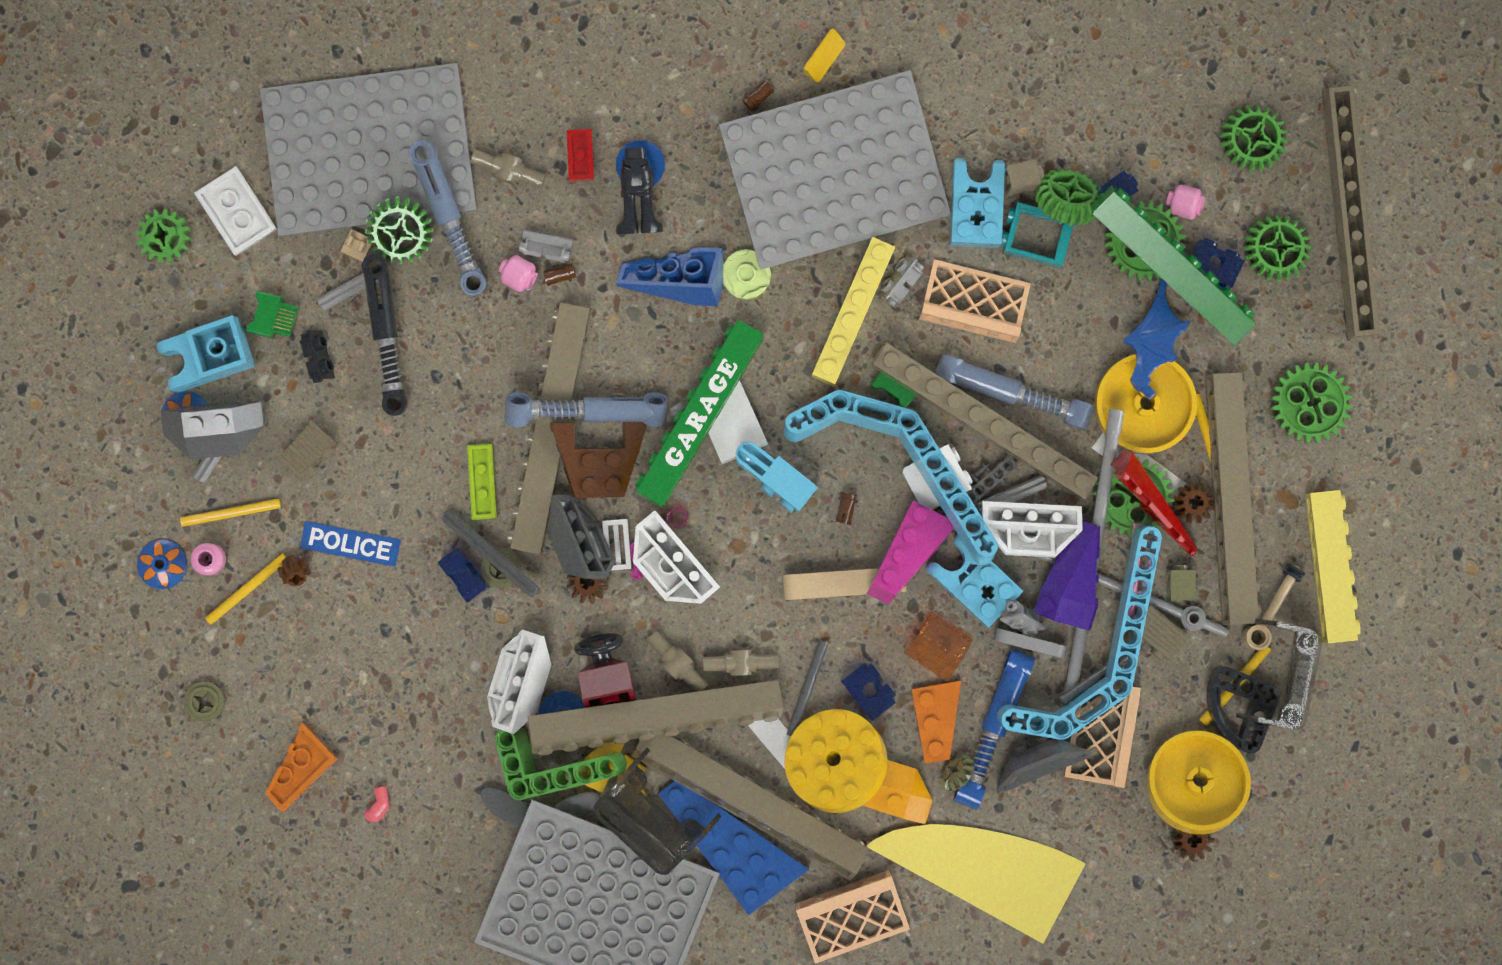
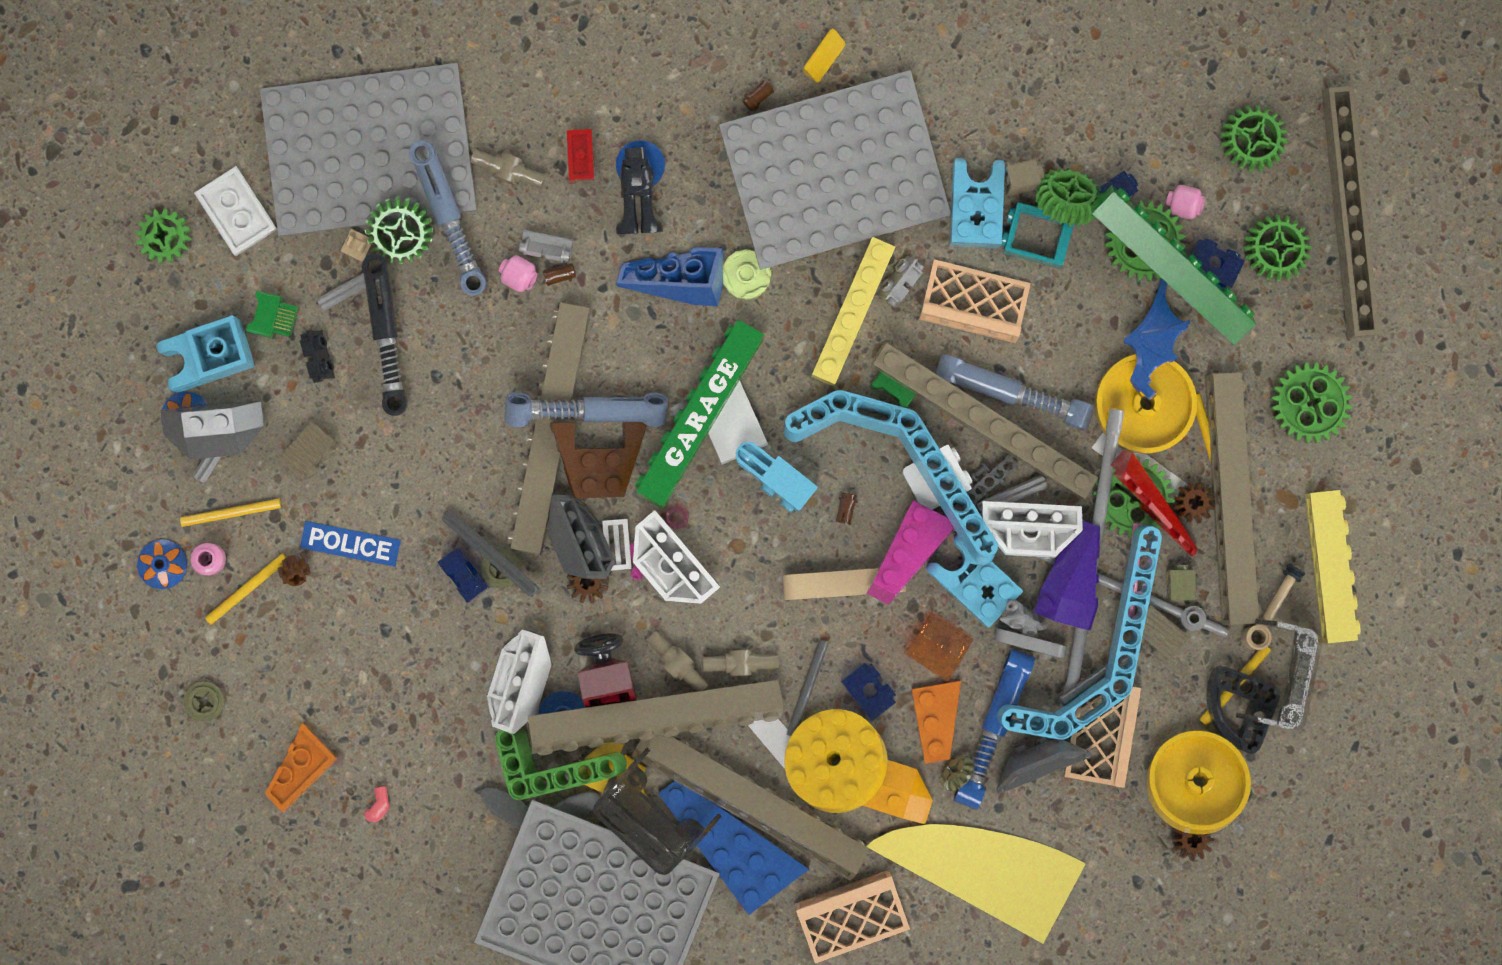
(482, 481): lime tile -> none

